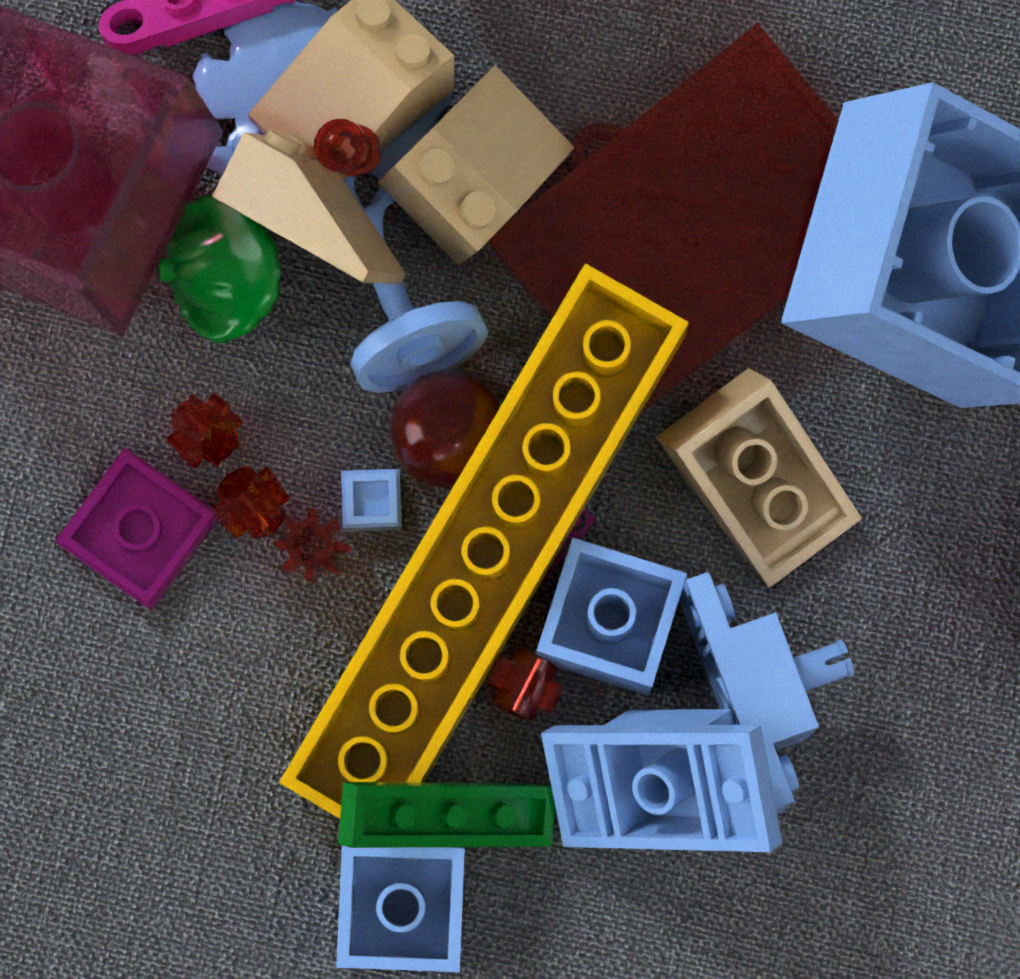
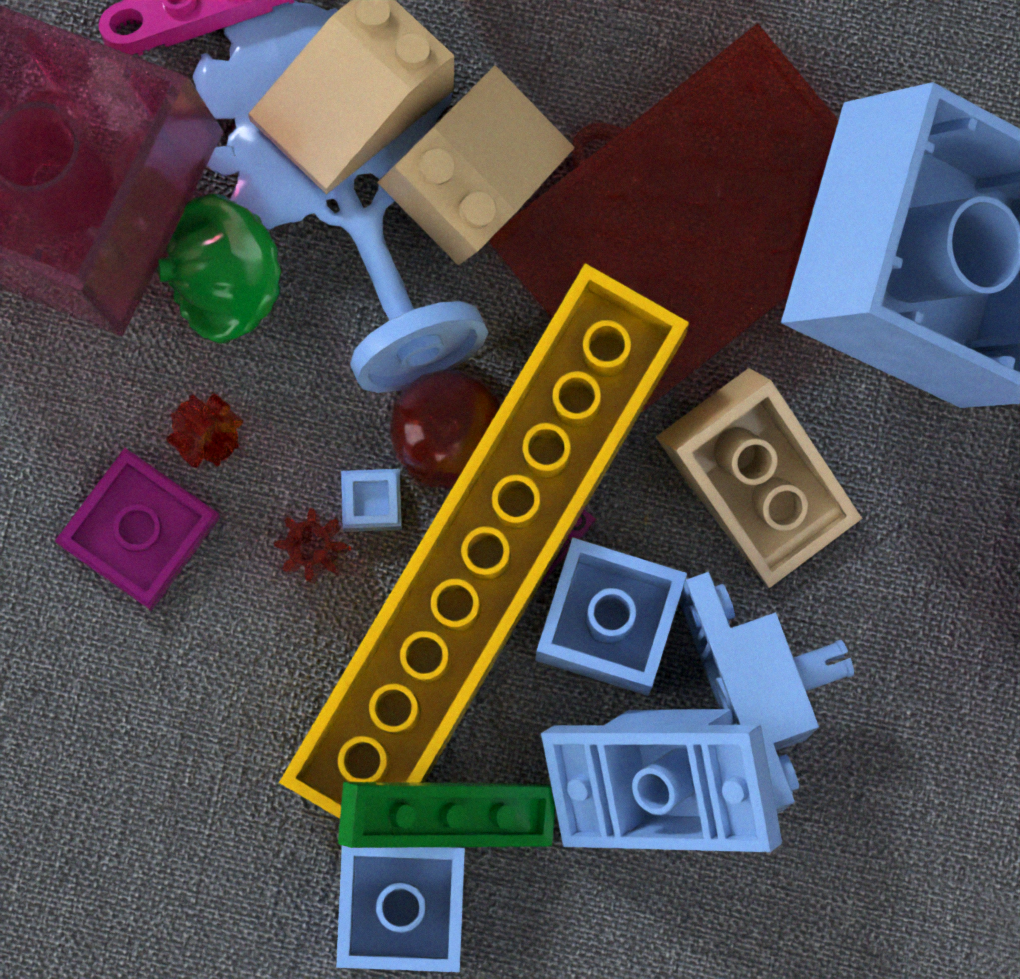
(251, 502): clear red gear -> none
(294, 195): tan slope -> none
(334, 157): clear red bush -> none
(525, 685): clear red gear -> none

